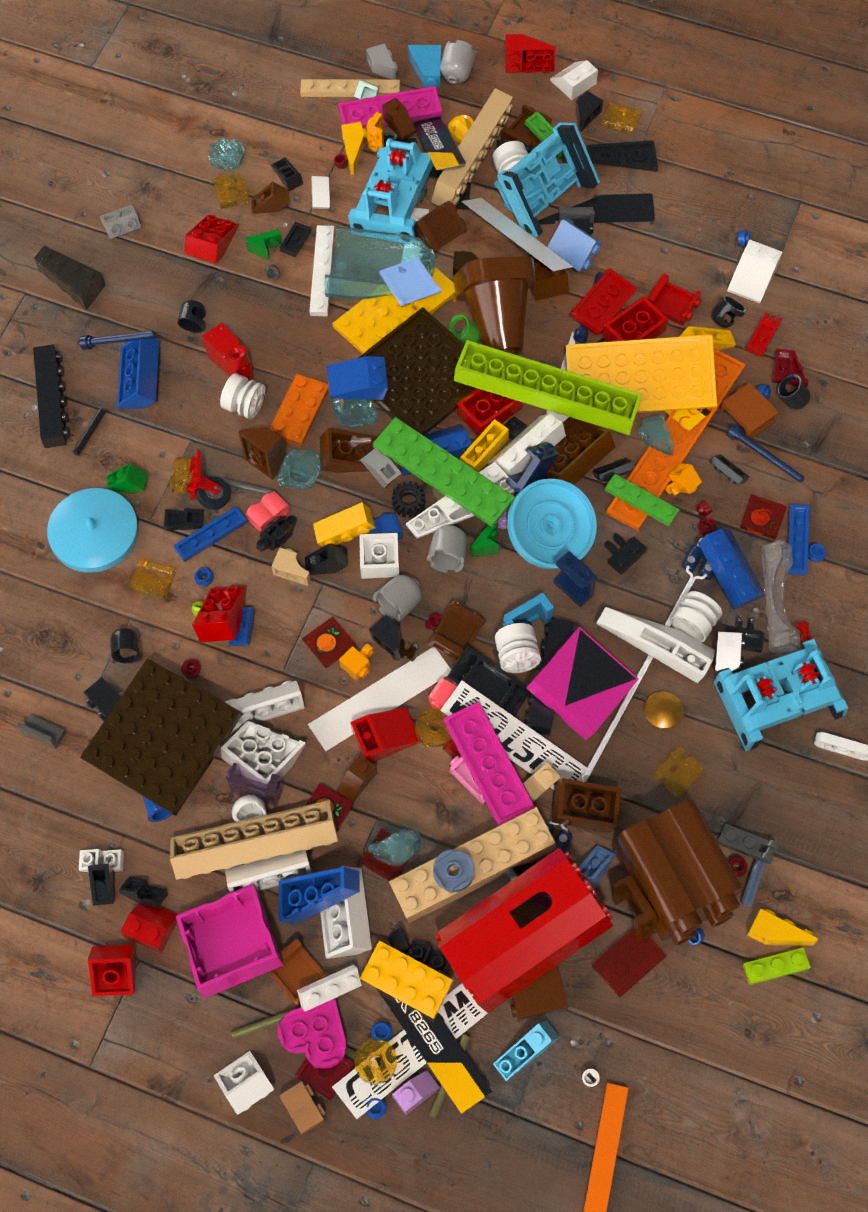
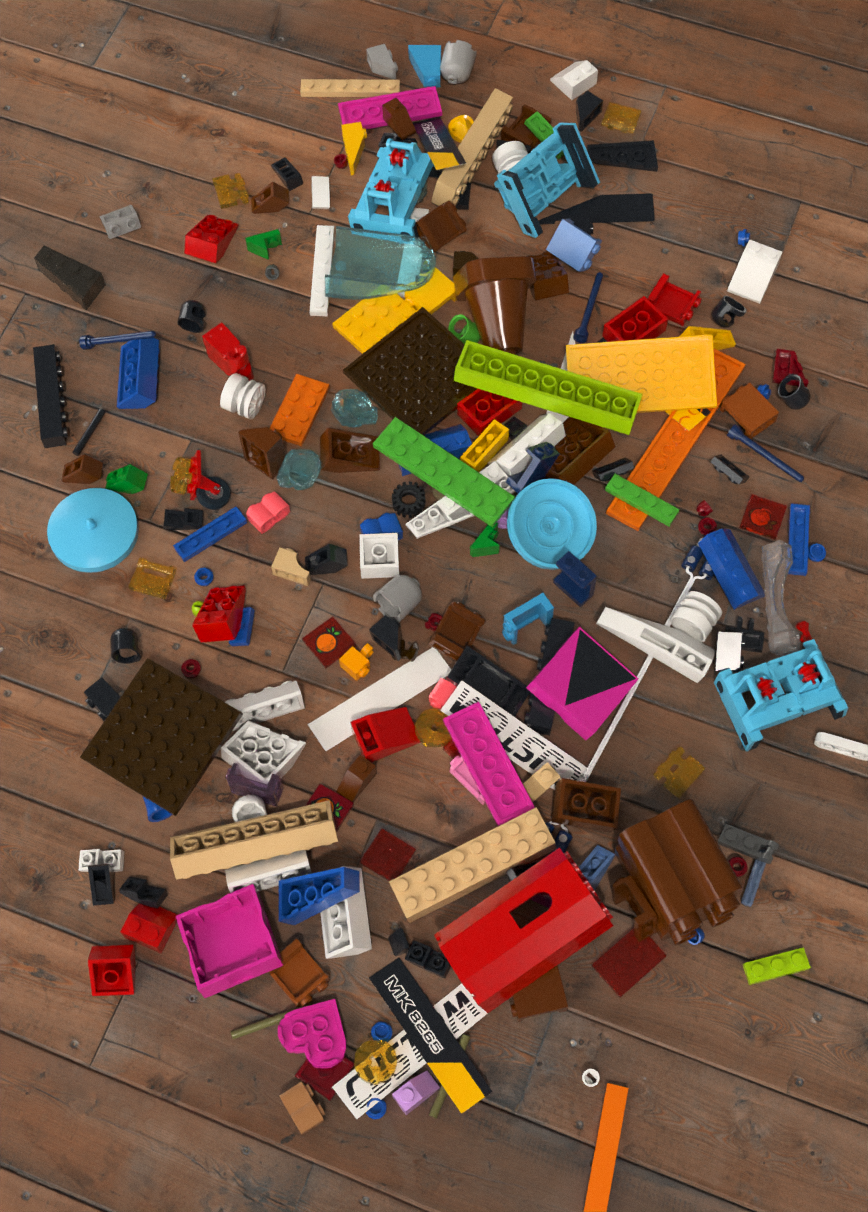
(42, 731): dark grey panel -> none
(82, 470): none -> reddish brown slope
(226, 154): clear light blue helmet -> none
(243, 1082): white slope -> none
(248, 487): dark grey bar -> none
(276, 533): black piece -> none
(295, 239): black plate -> none
(329, 988): white plate -> none
(344, 525): yellow brick -> none
(358, 379): blue slope -> none
(366, 90): light aqua panel -> none
(375, 132): light orange bracket -> none
(381, 467): light grey slope -> none
(397, 848): clear light blue helmet -> none
(406, 979): yellow plate -> none
(409, 281): light blue container -> none
(448, 549): light grey cylinder -> none
(456, 859): sand blue plate -> none
(517, 234): white sticker -> none
(517, 648): white wheel -> none
(526, 1050): medium azure slope -> none
(528, 55): red slope -> none
(566, 212): dark grey panel -> none
(603, 301): red plate -> none
(626, 555): black hinge -> none
(656, 434): clear light blue slope -> none
(663, 709): pearl gold dish -> none
(684, 479): light orange brick -> none
(763, 335): red hinge -> none
(775, 931): yellow slope -> none

